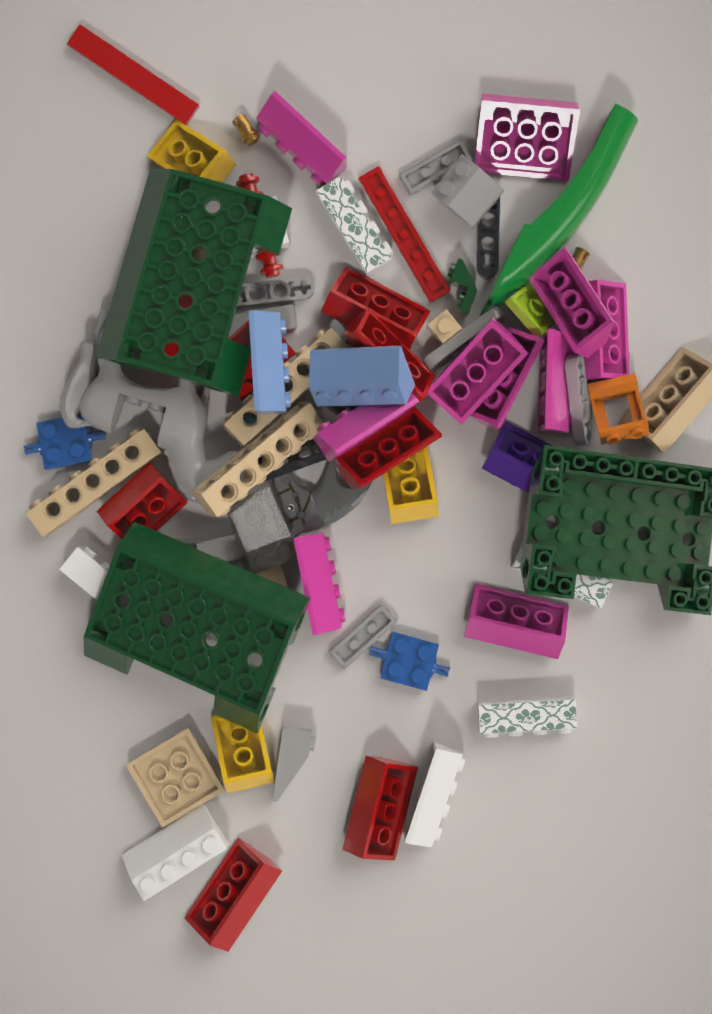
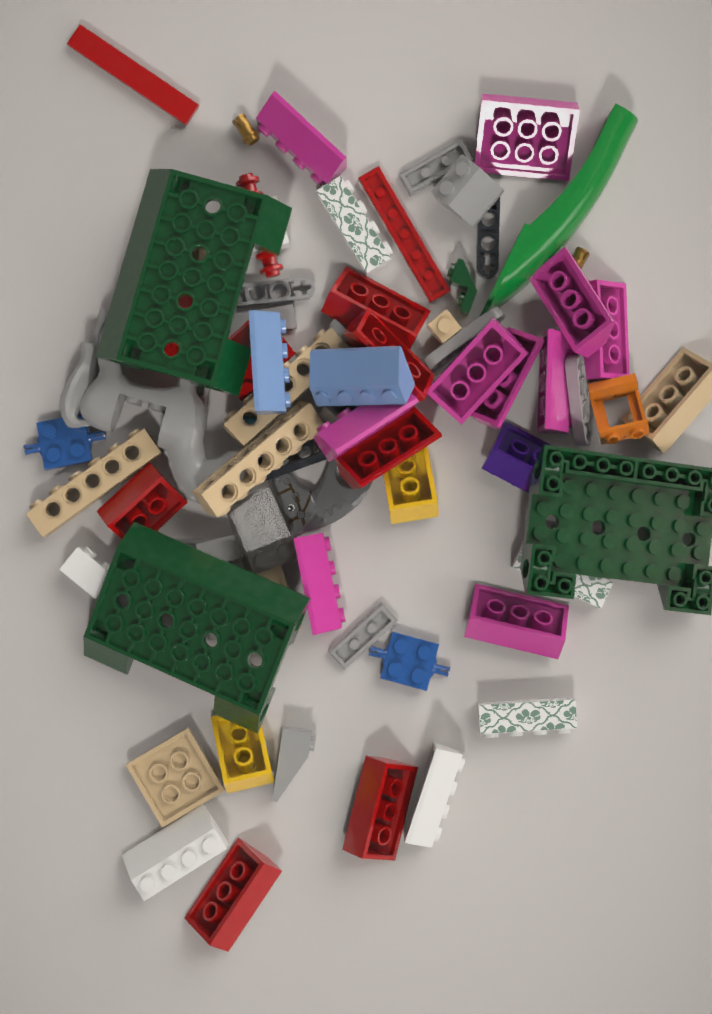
(191, 153): yellow slope -> none
(531, 310): lime tile -> none

